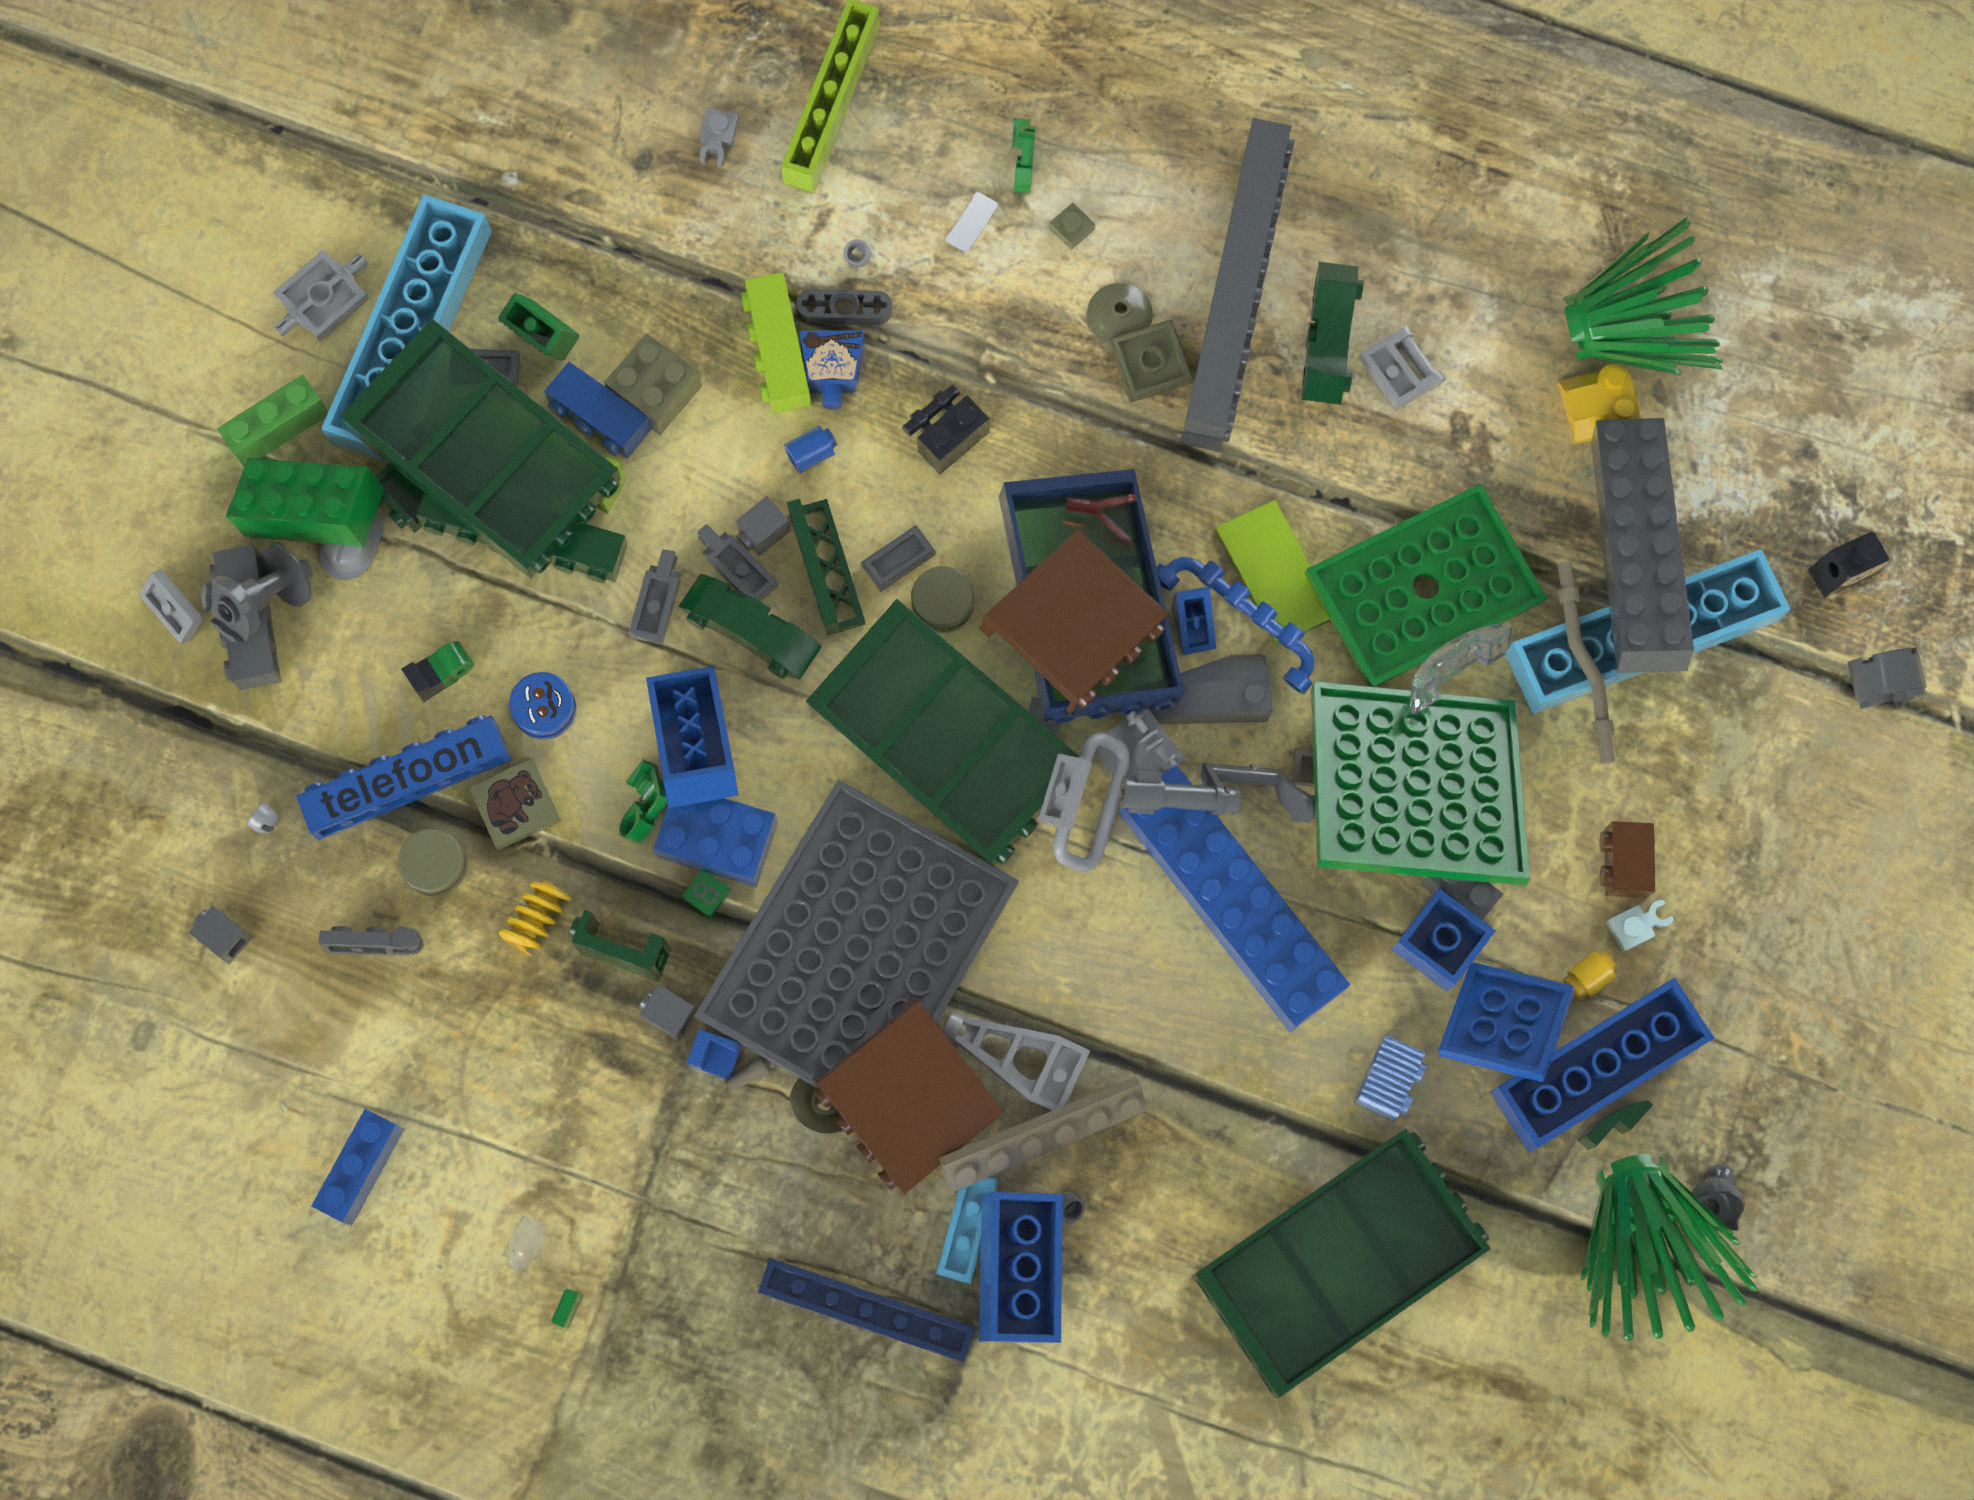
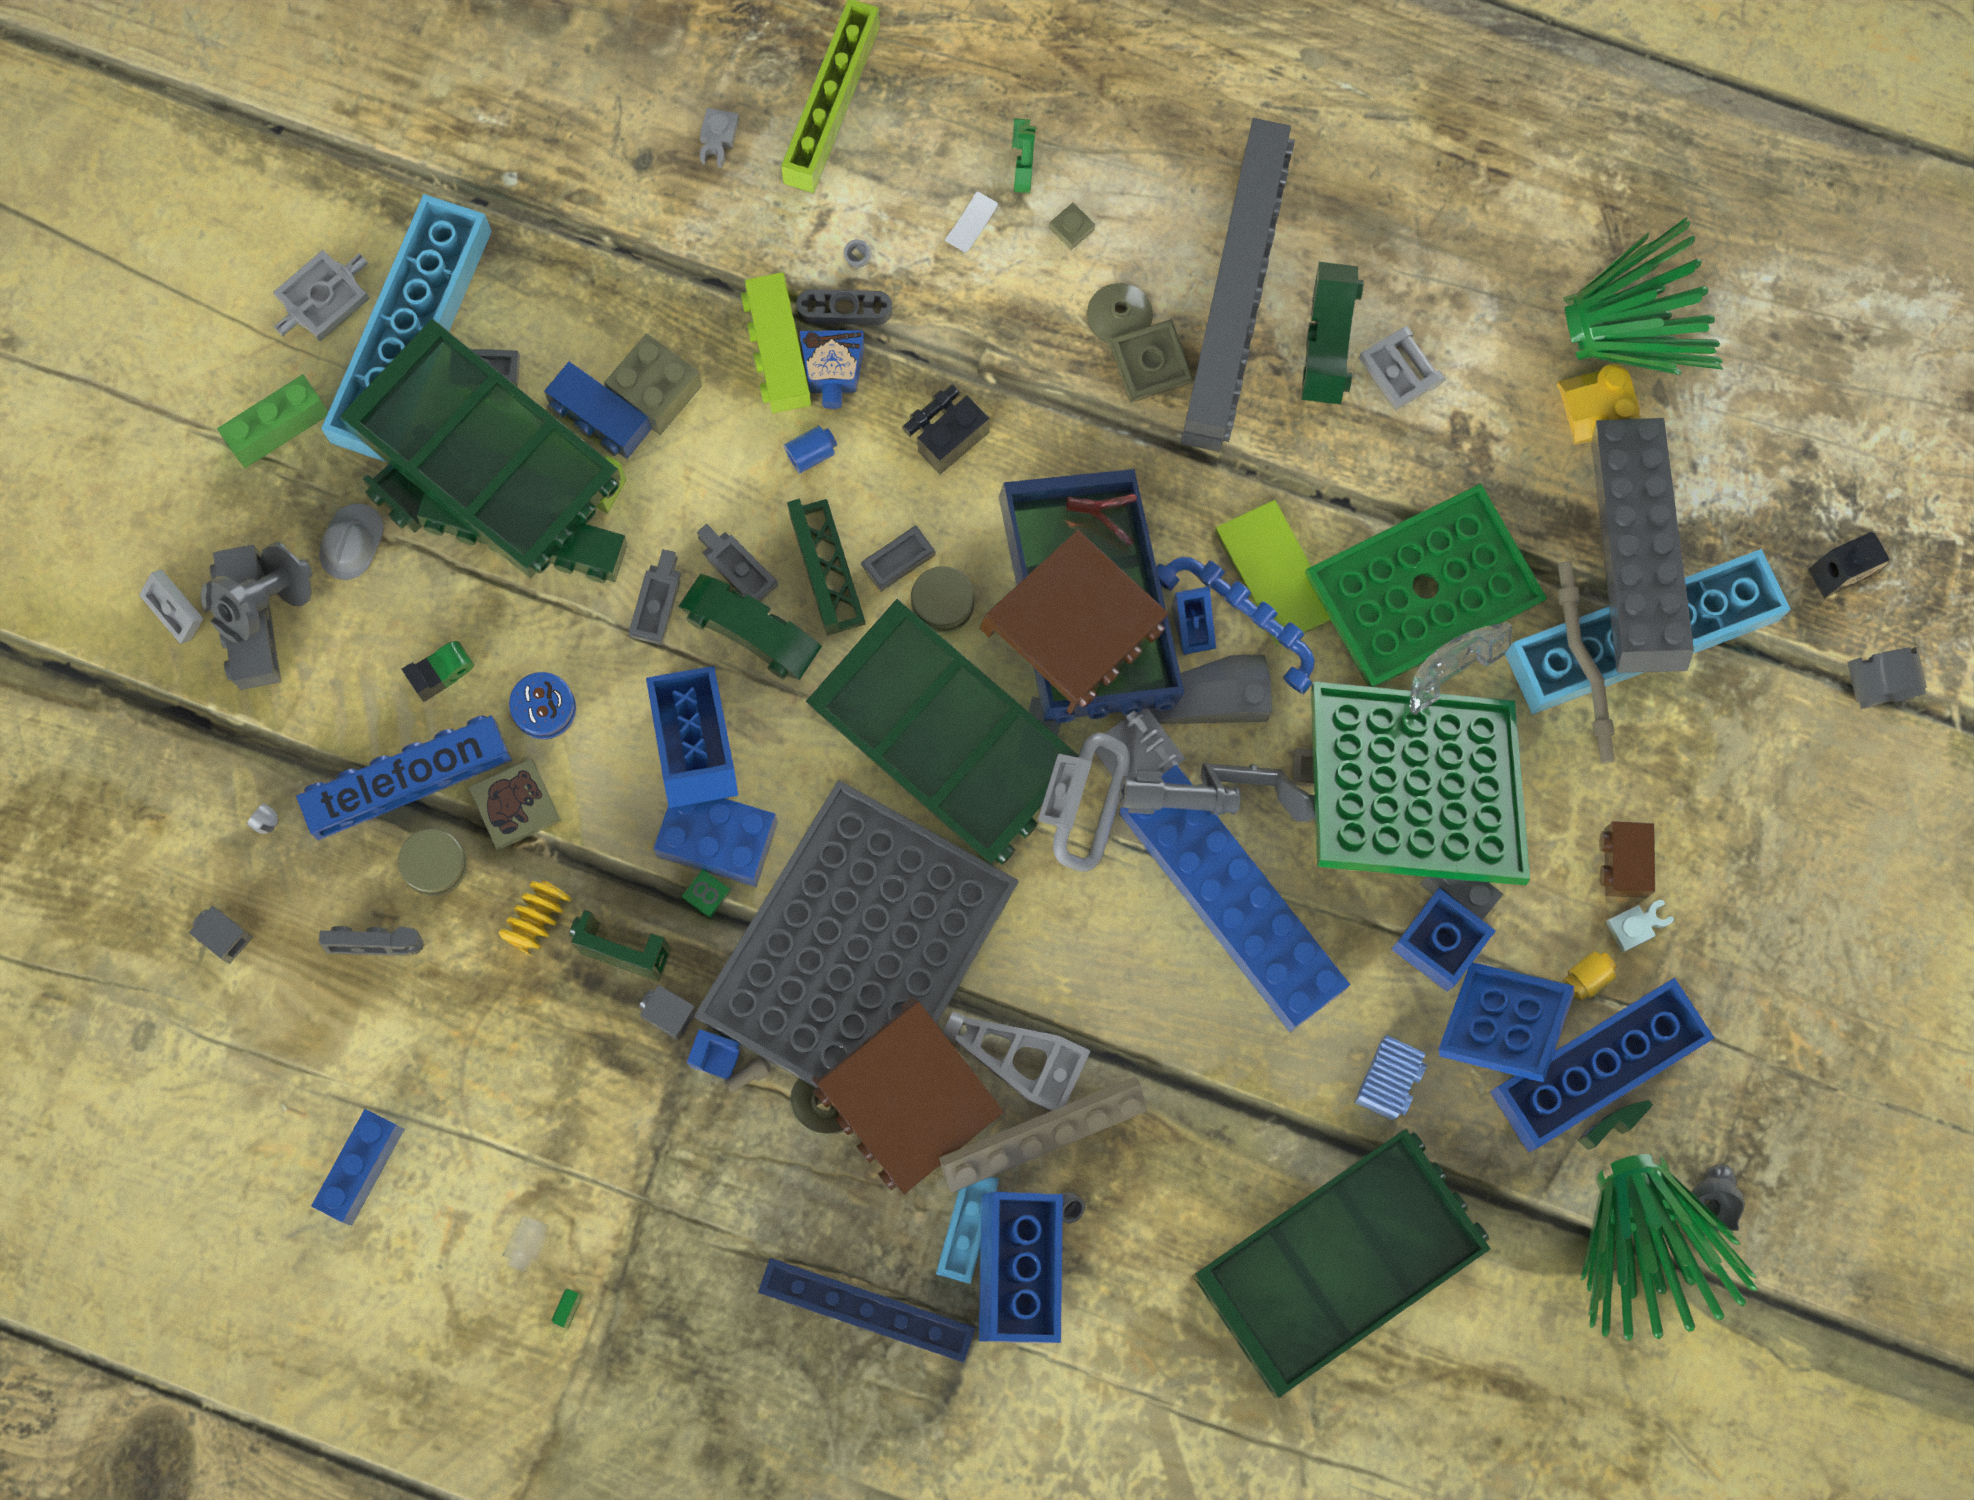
(305, 502): green brick -> none
(538, 327): green brick -> none
(640, 816): green piece -> none
(762, 526): dark grey brick -> none

